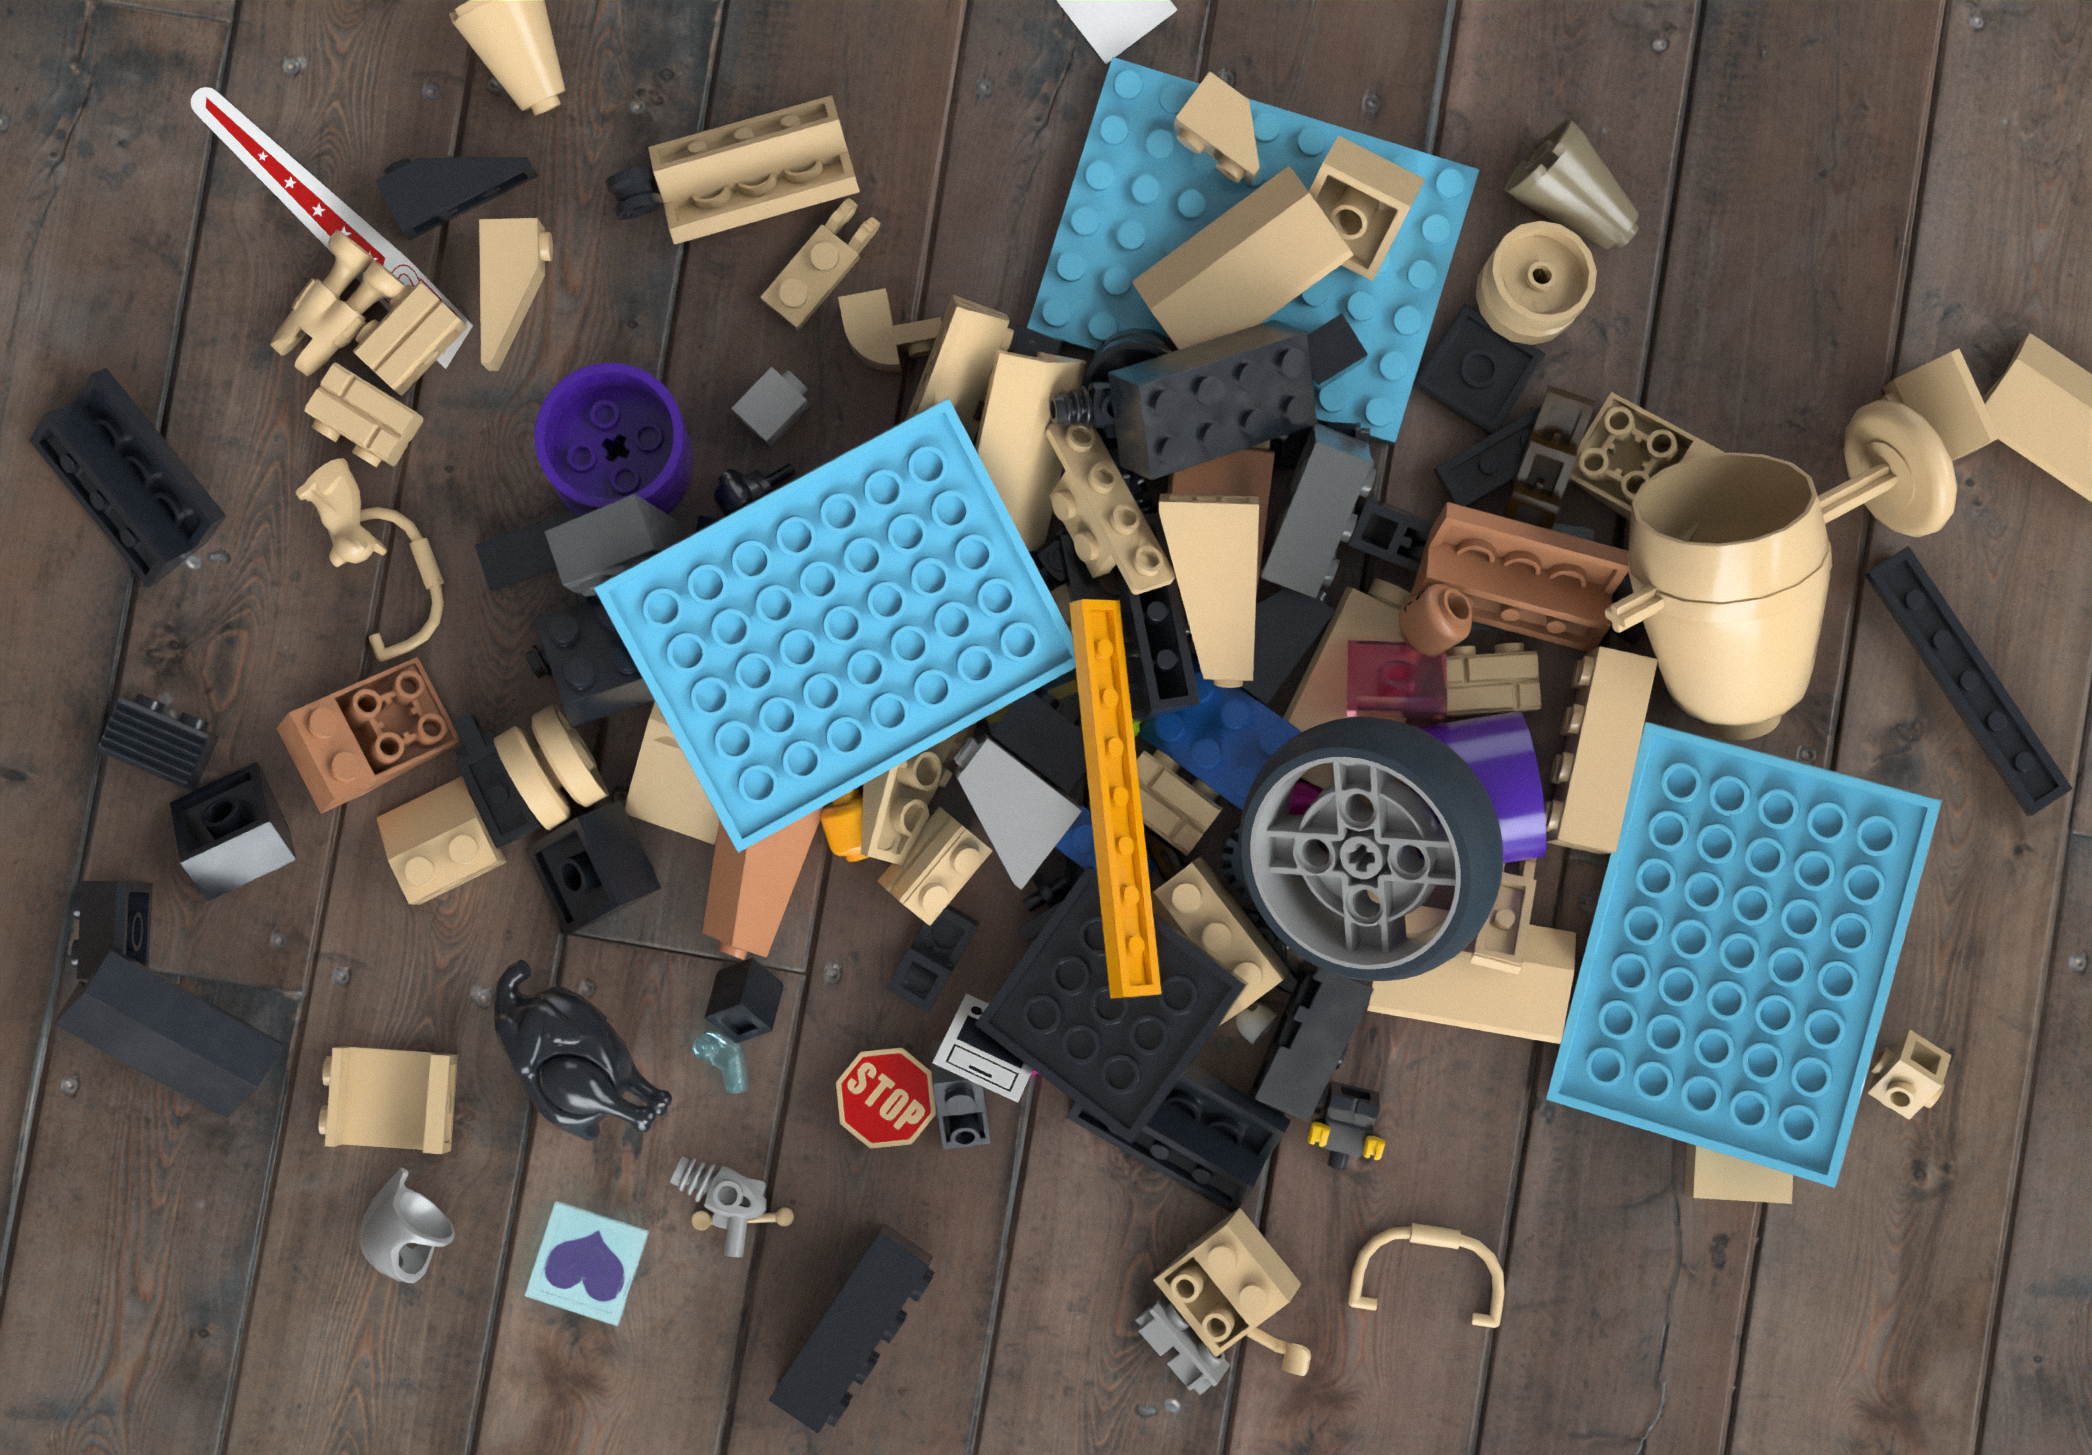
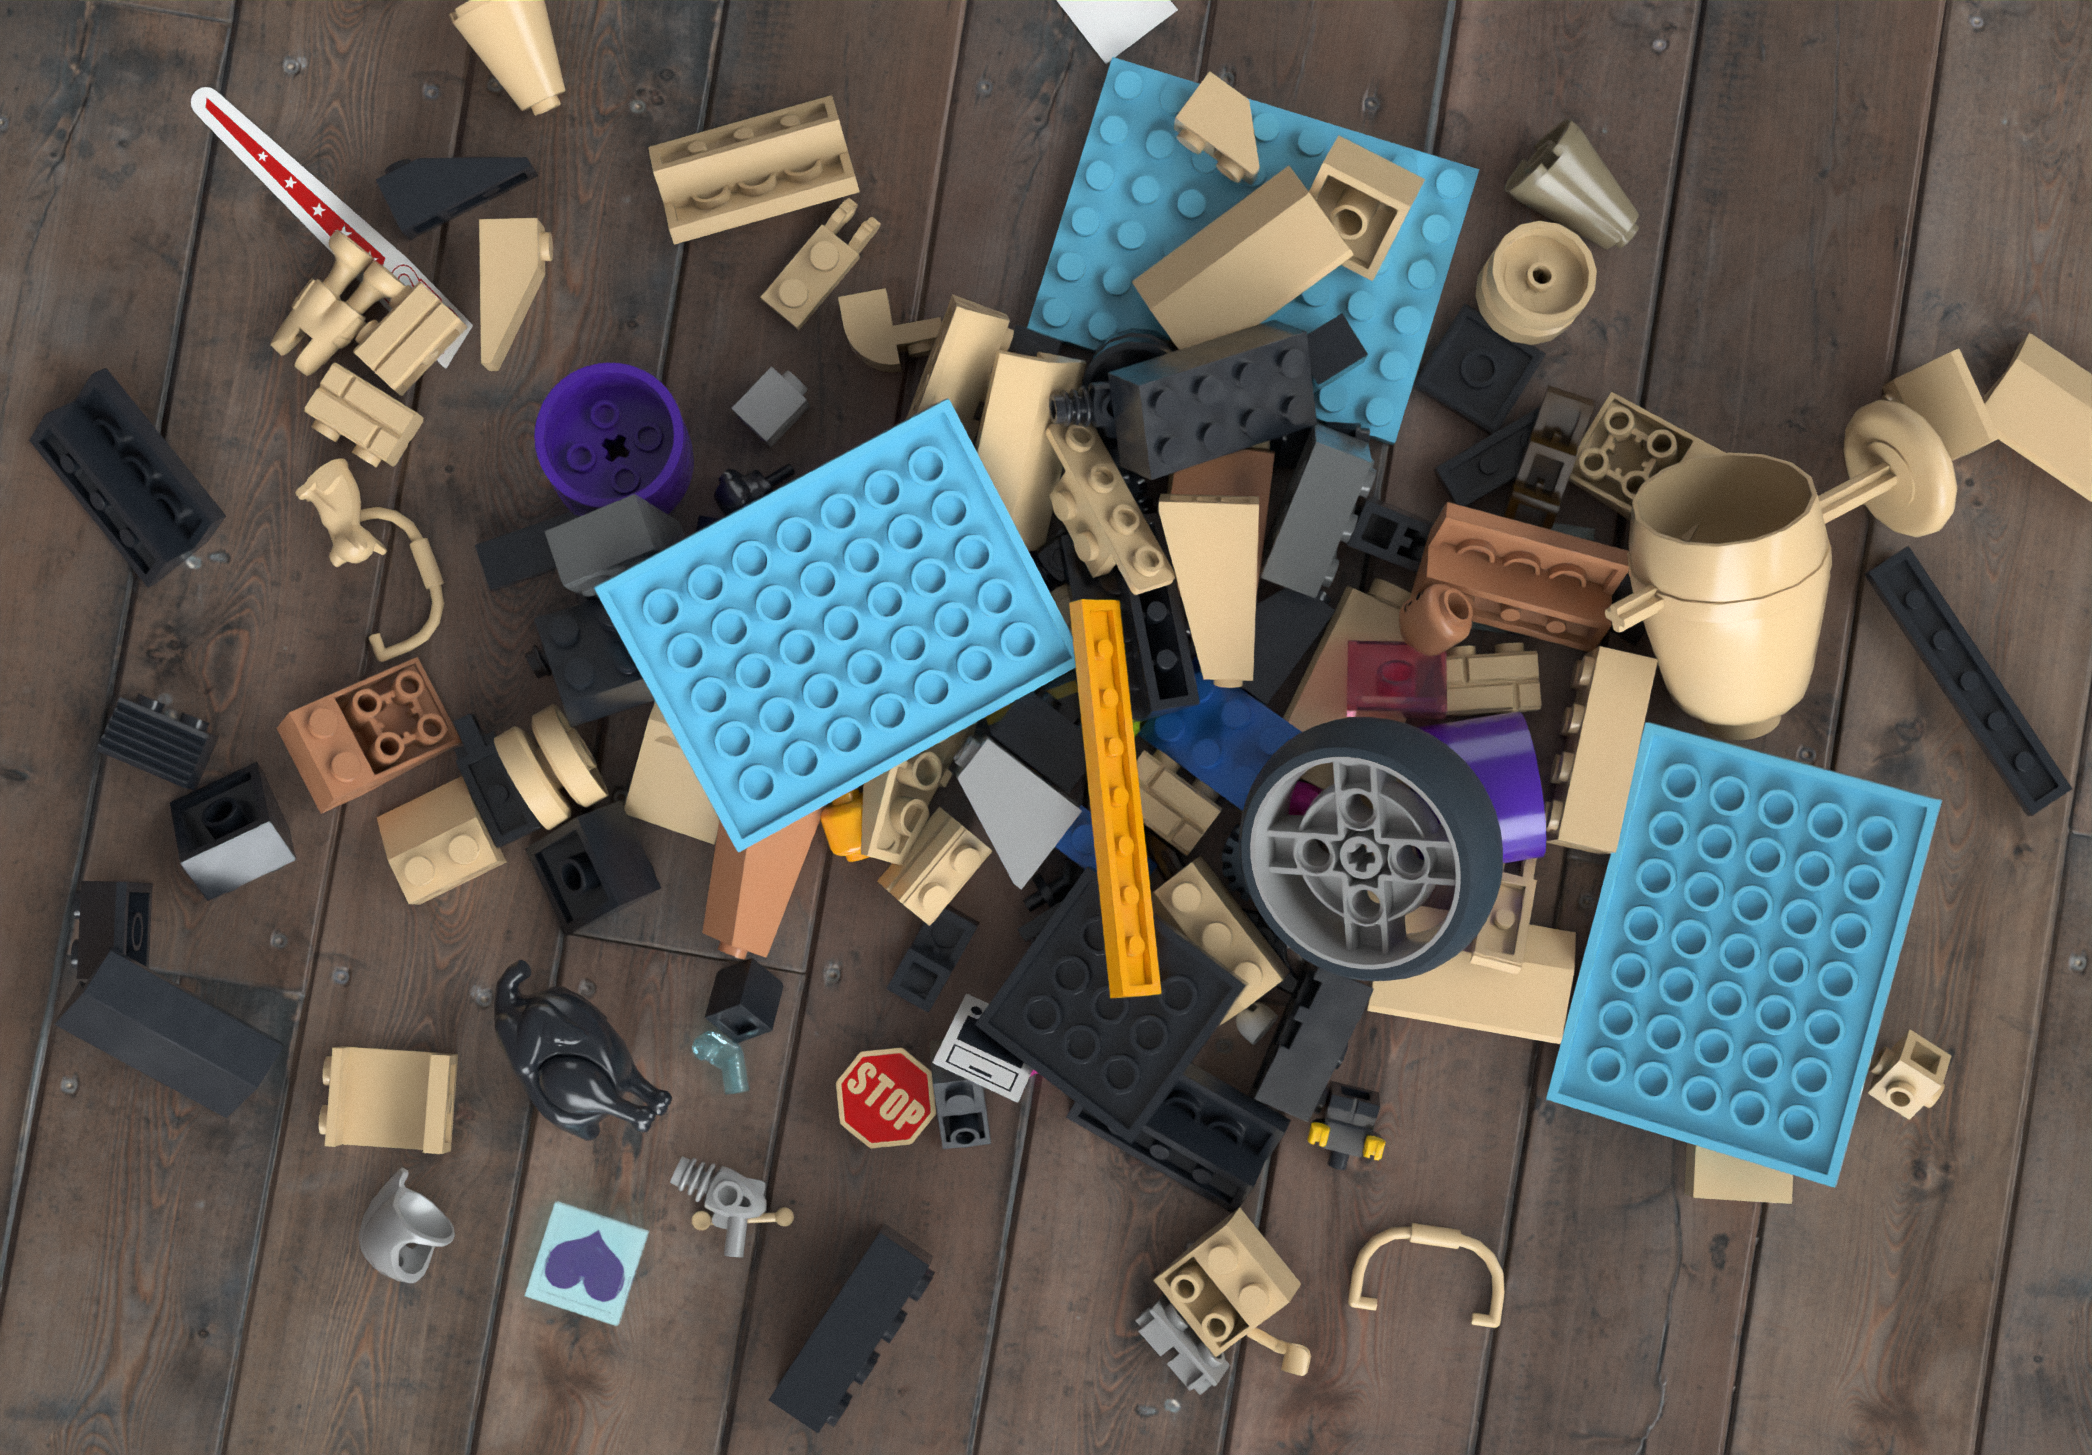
(634, 192): black wheel -> none

